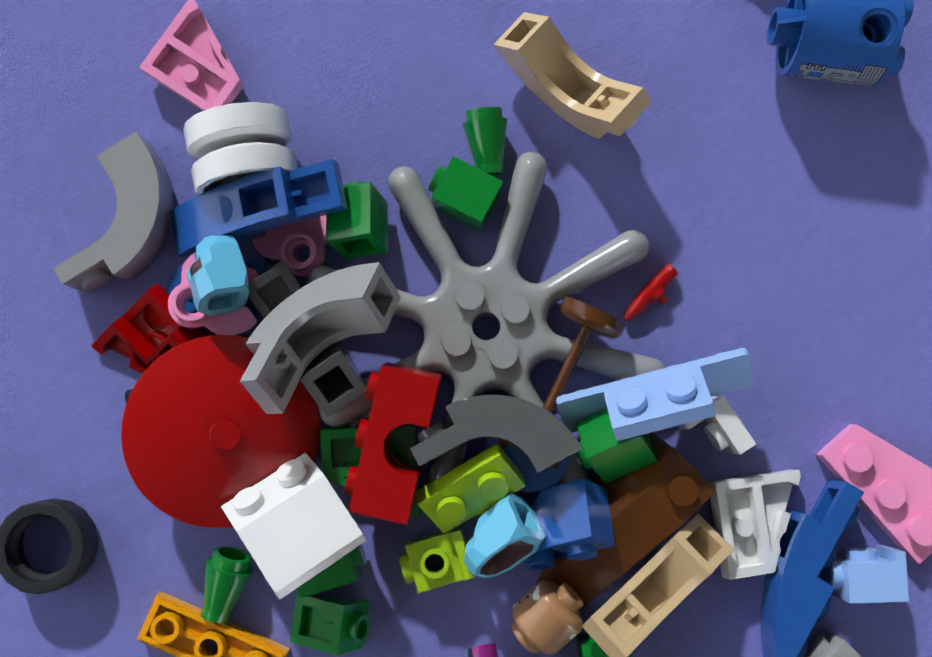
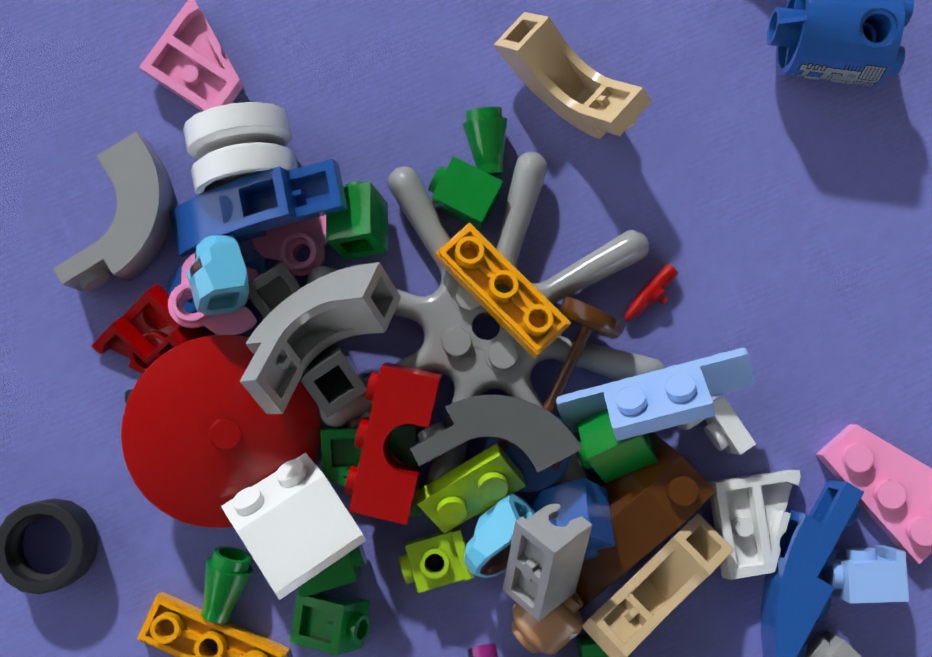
(522, 311): none -> light orange tile
(545, 561): none -> light grey hinge

